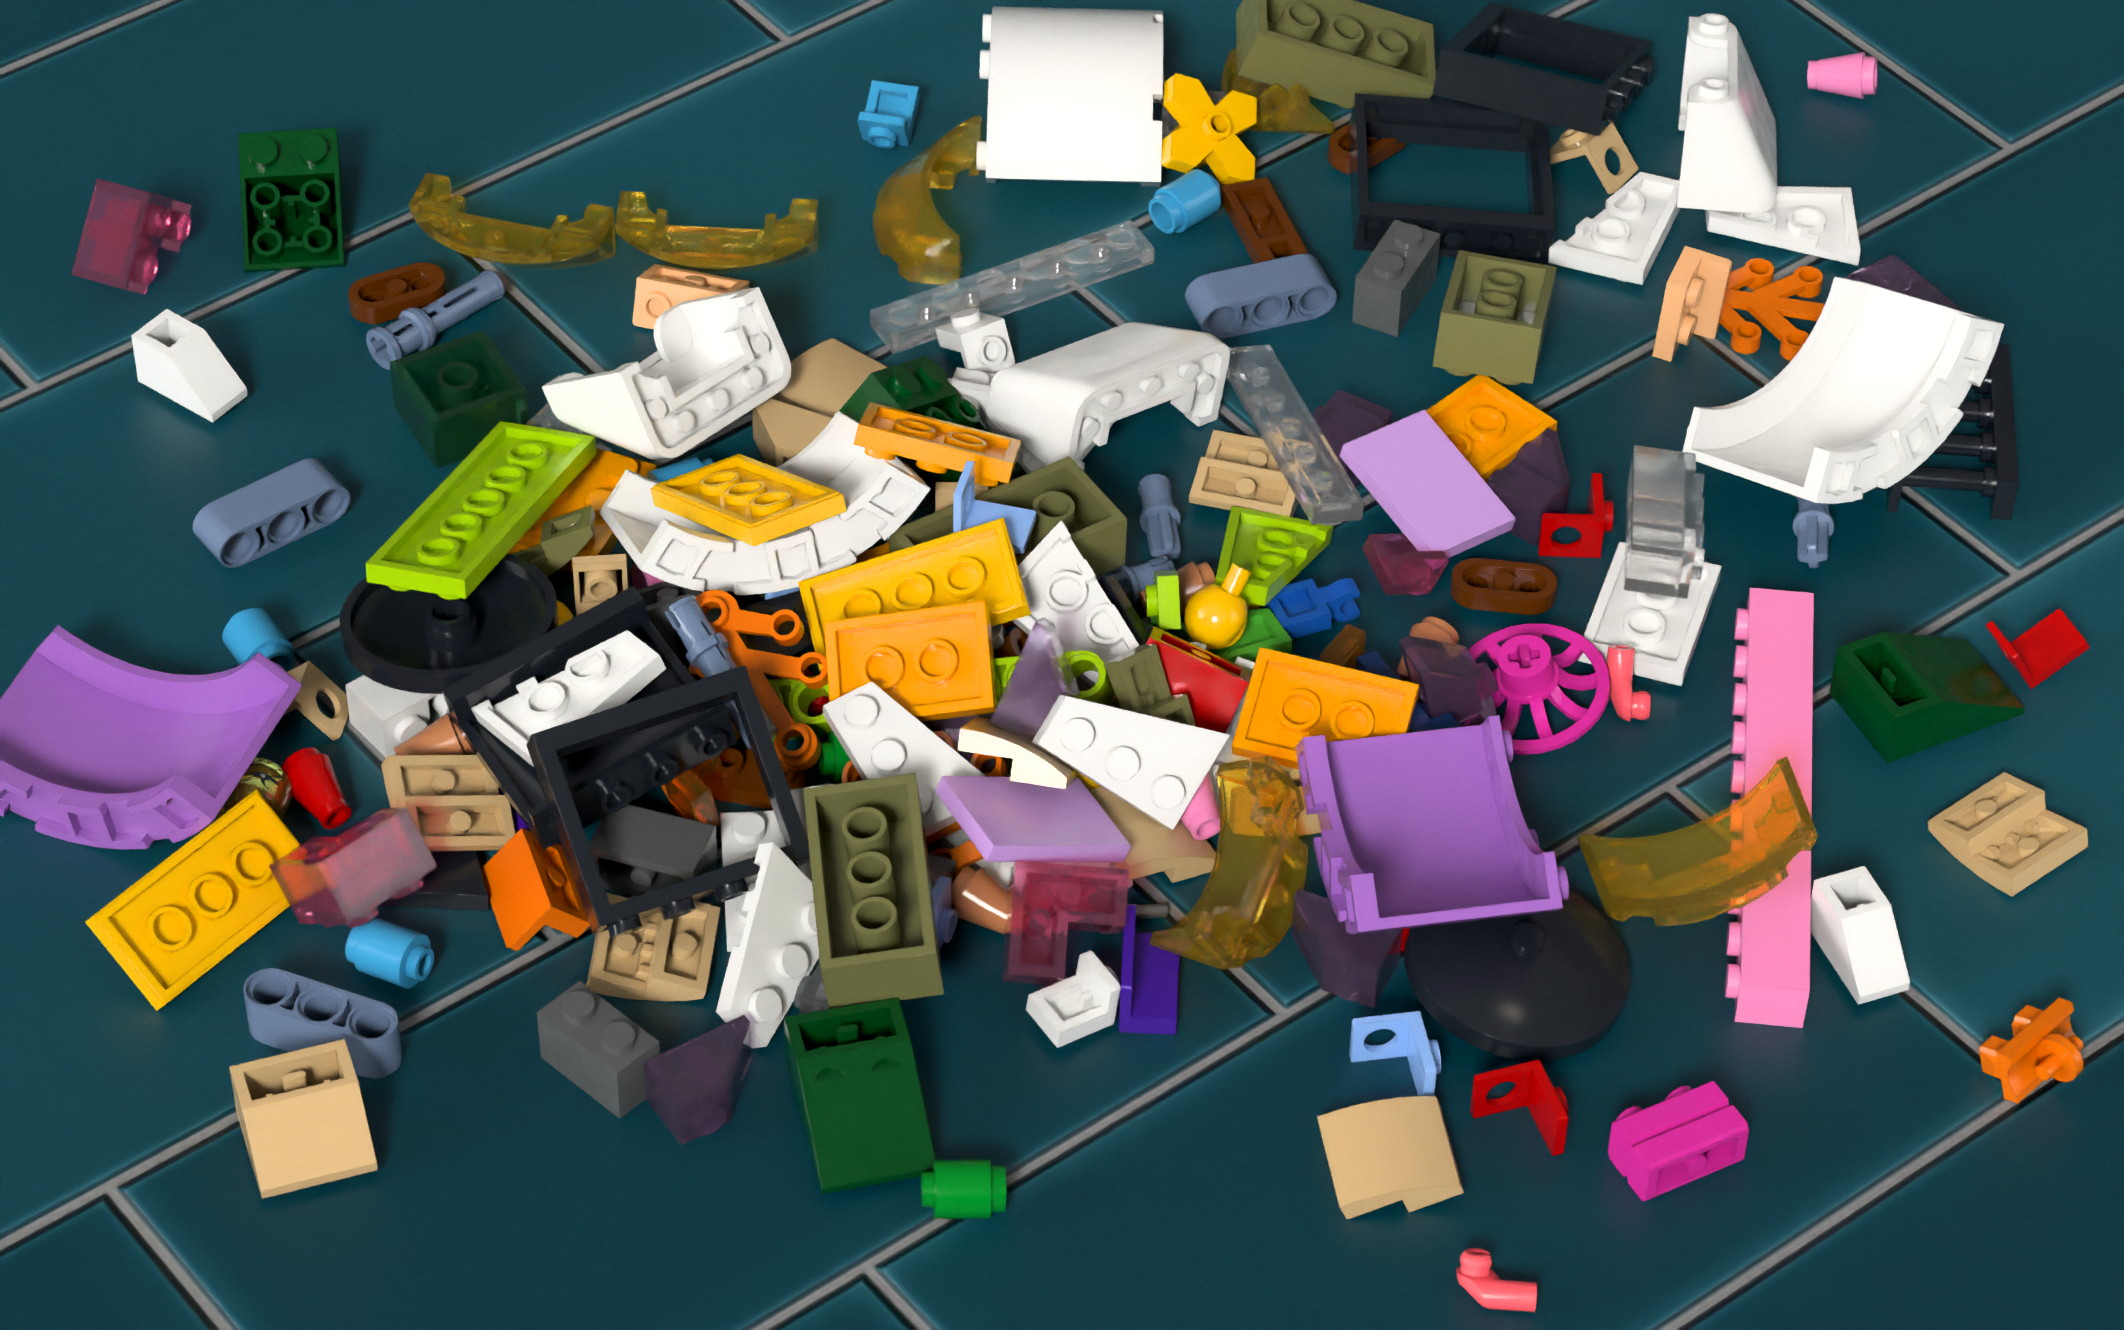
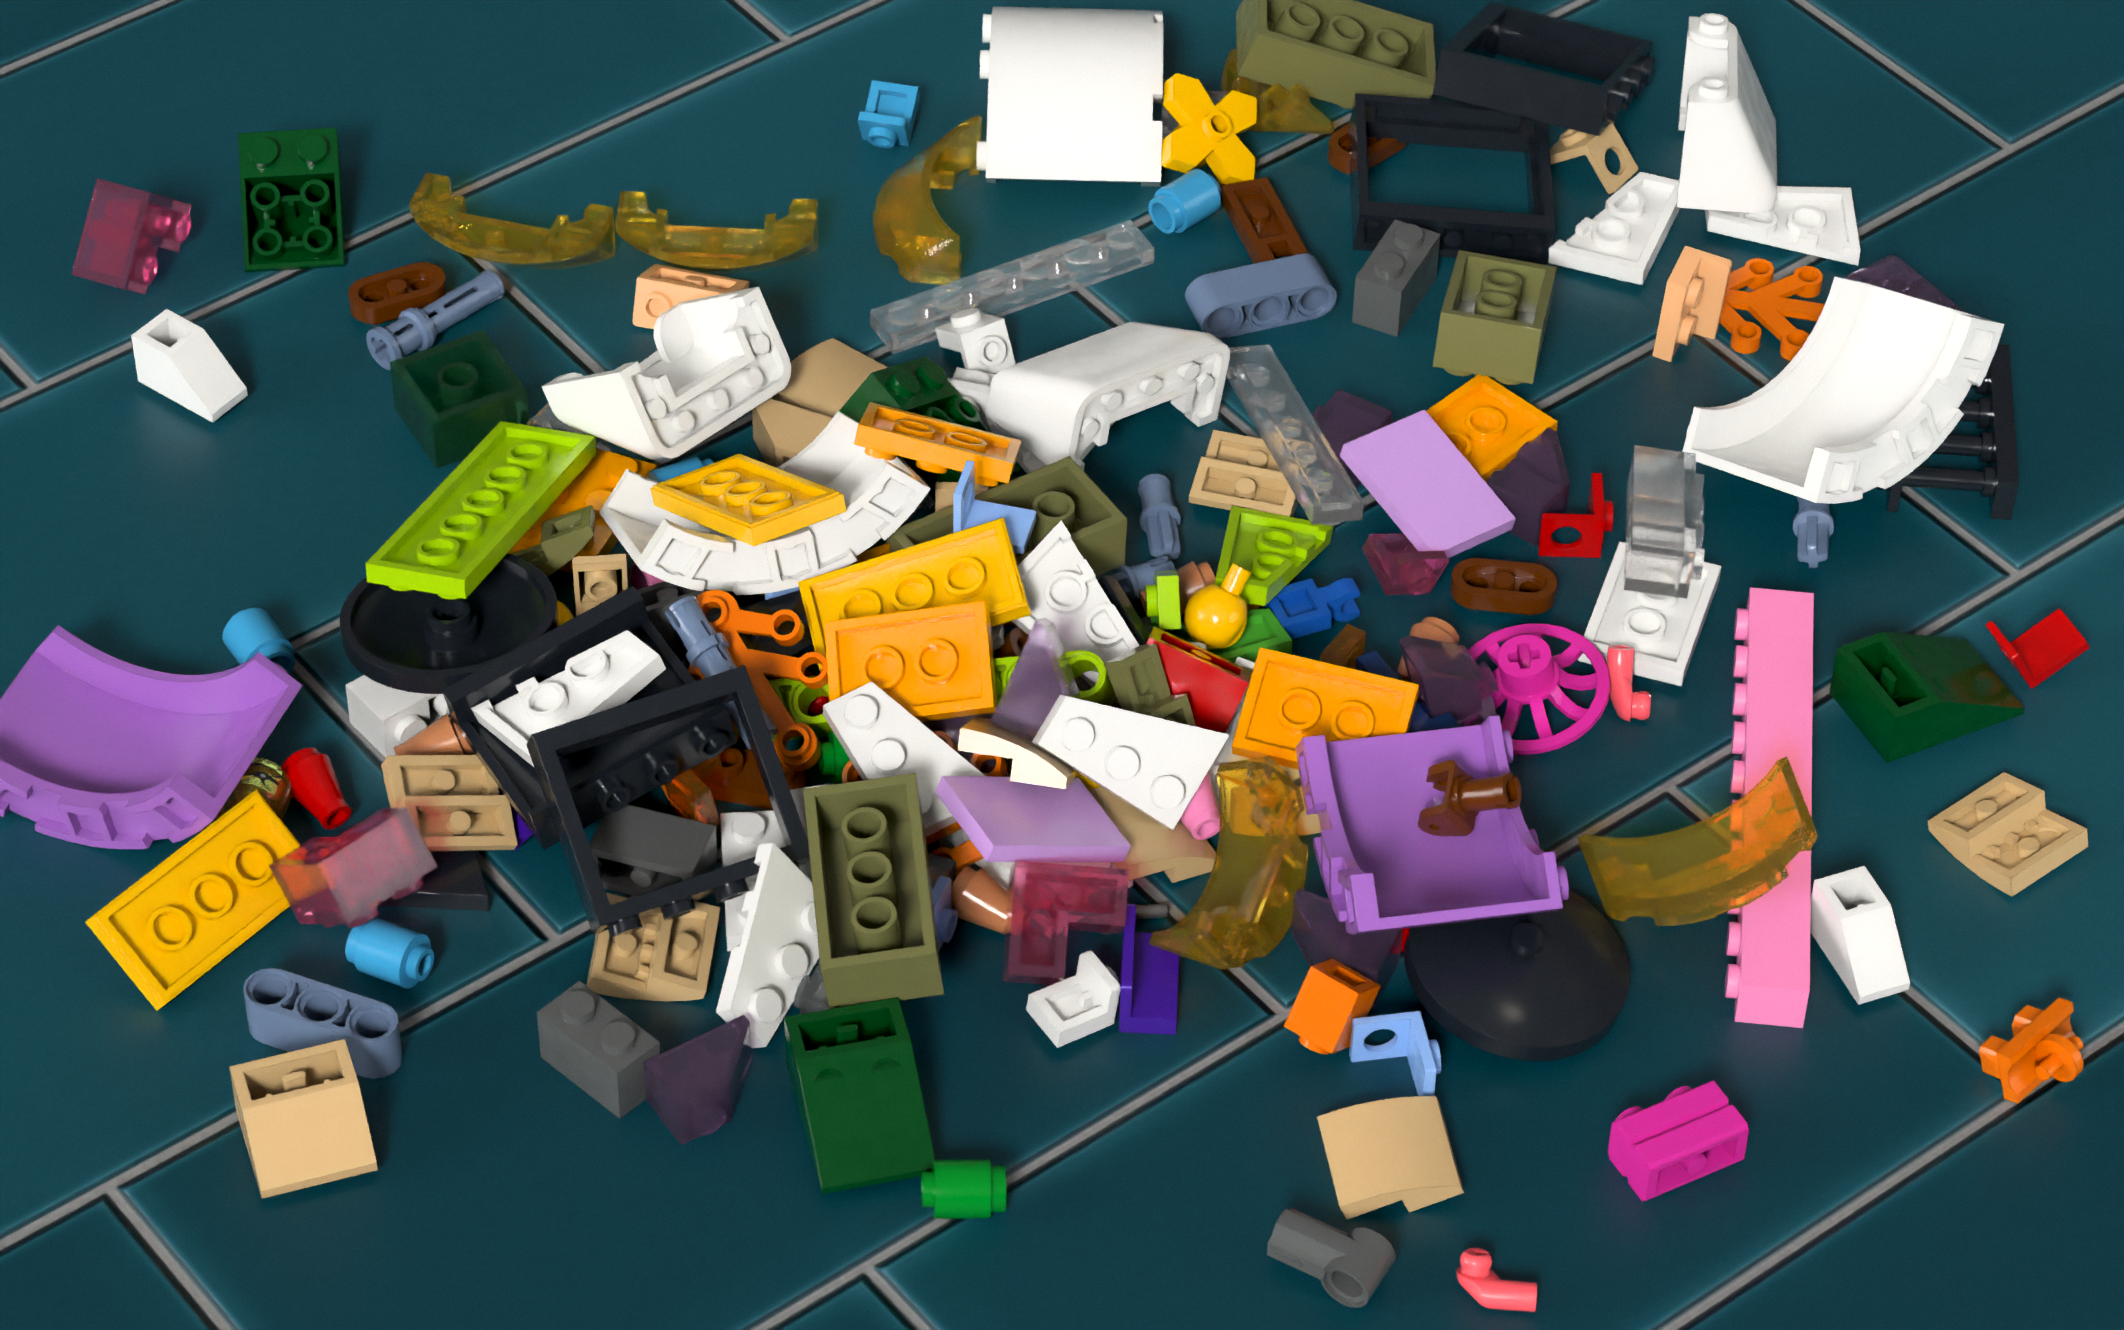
(271, 512): sand blue beam -> none
(305, 700): tan bracket -> none
(532, 890): orange panel -> none
(1328, 1004): none -> orange brick
(1345, 1263): none -> dark grey piece
(1465, 799): none -> reddish brown piece
(1532, 1090): red bracket -> none
(1844, 75): bright pink cone -> none

